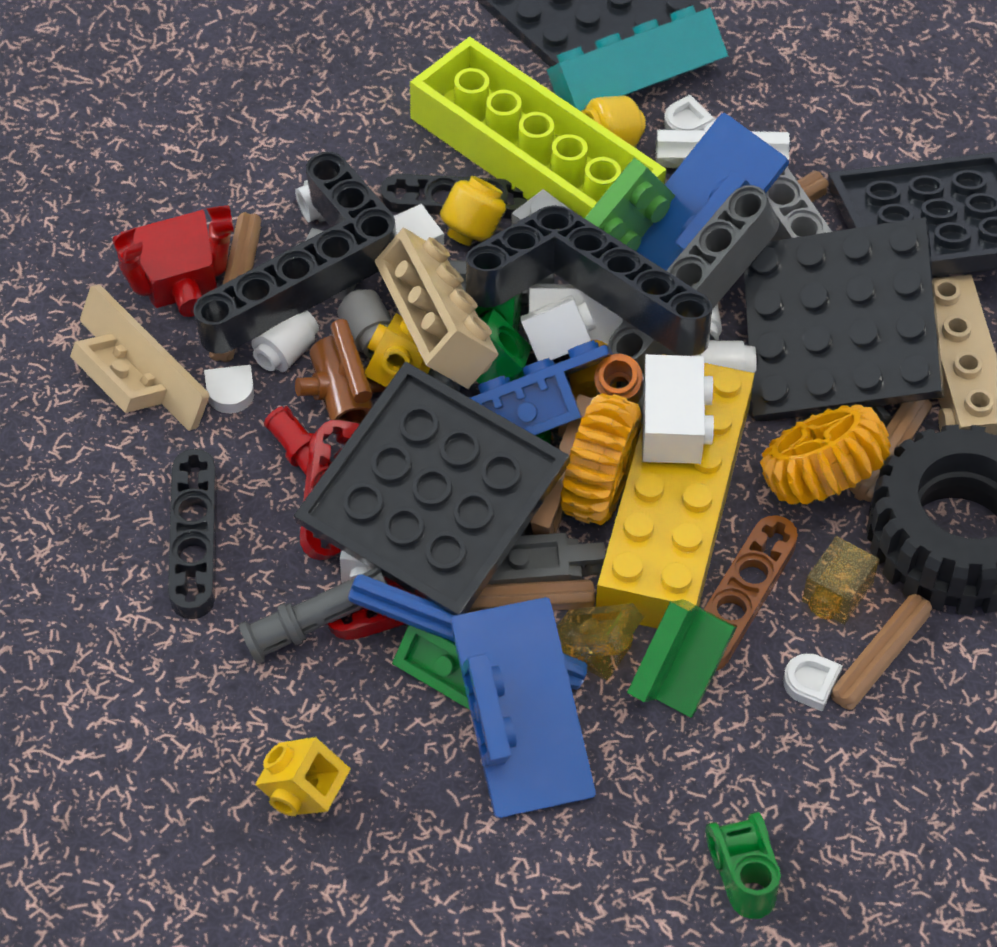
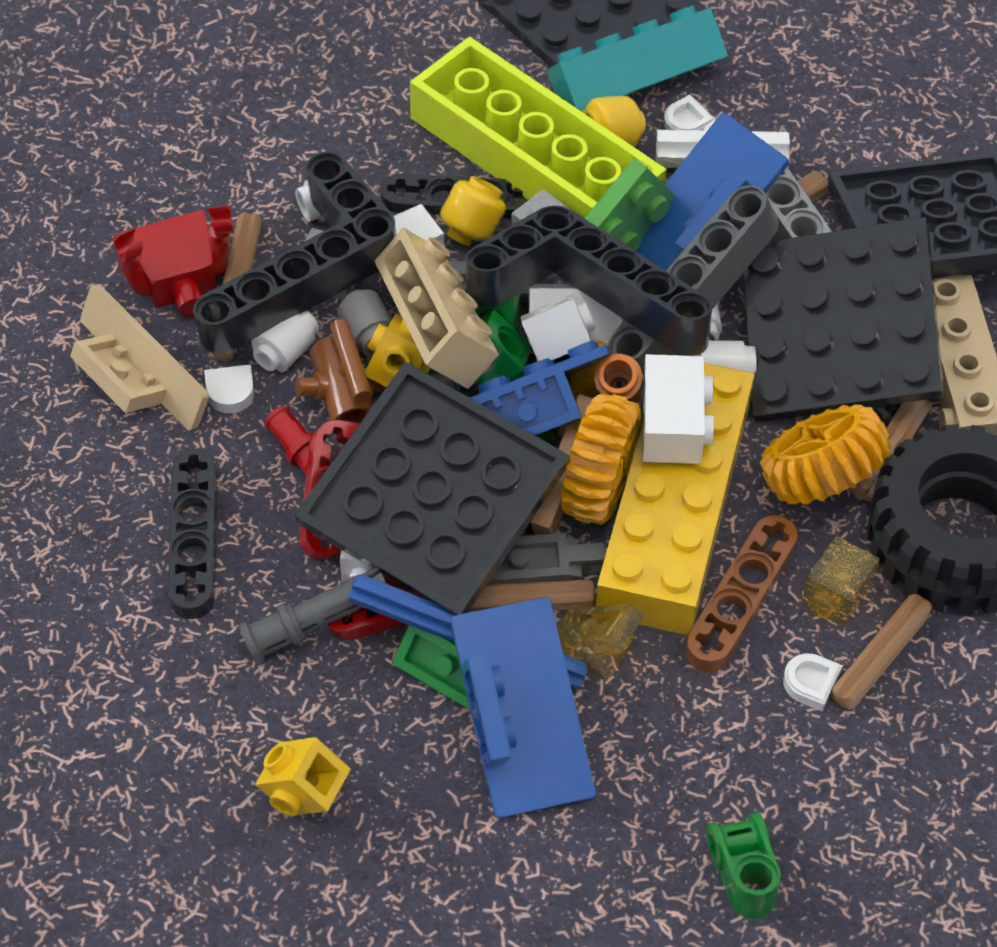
(682, 657): green panel -> none

